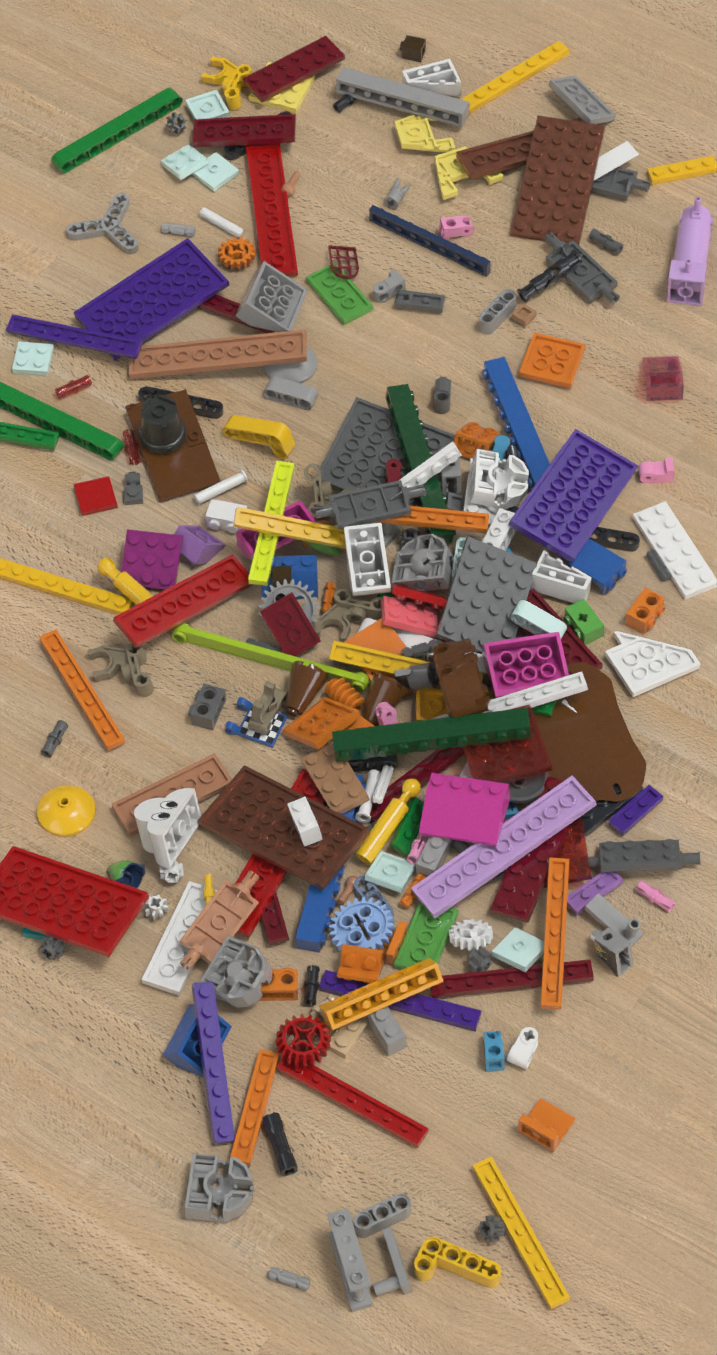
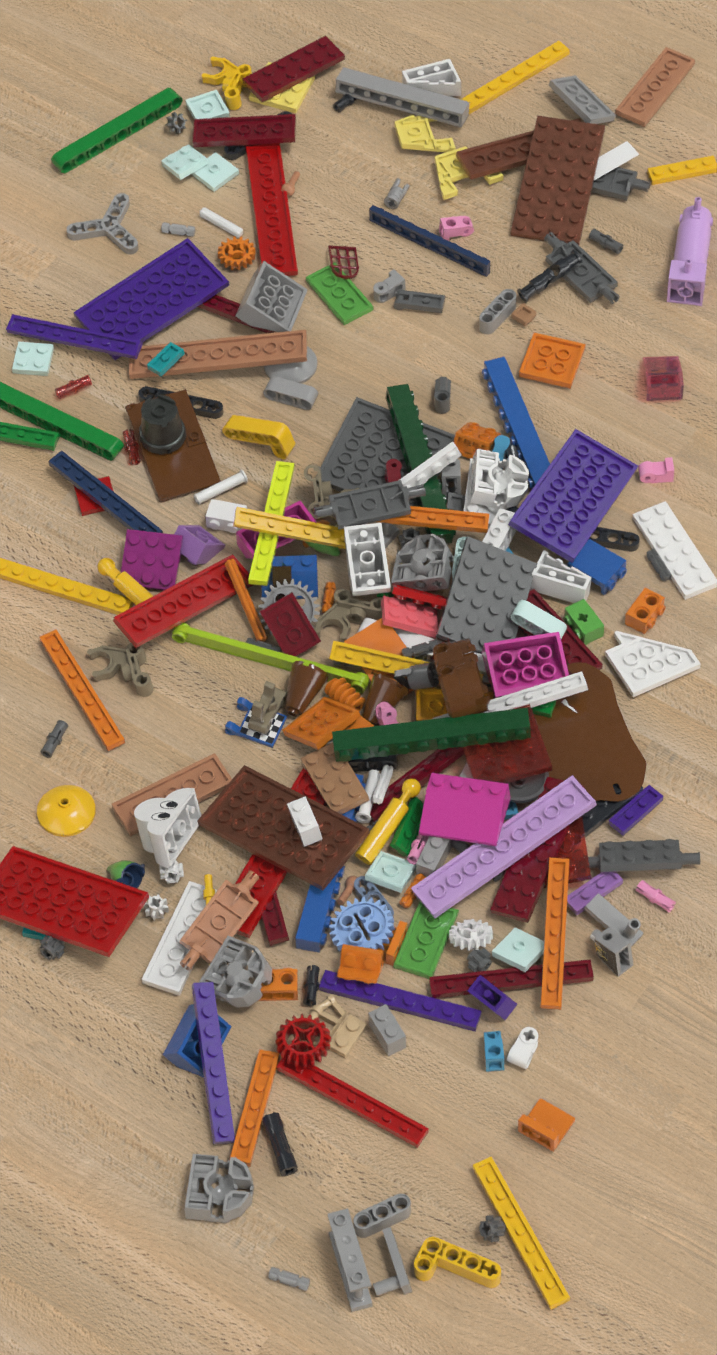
(101, 494): none -> dark blue plate
(133, 493): dark grey plate -> none
(165, 359): none -> teal plate
(210, 707): dark grey brick -> none
(246, 600): none -> orange axle
(381, 993): light orange brick -> none
(413, 48): dark brown brick -> none
(492, 997): none -> dark purple slope
(655, 86): none -> nougat plate

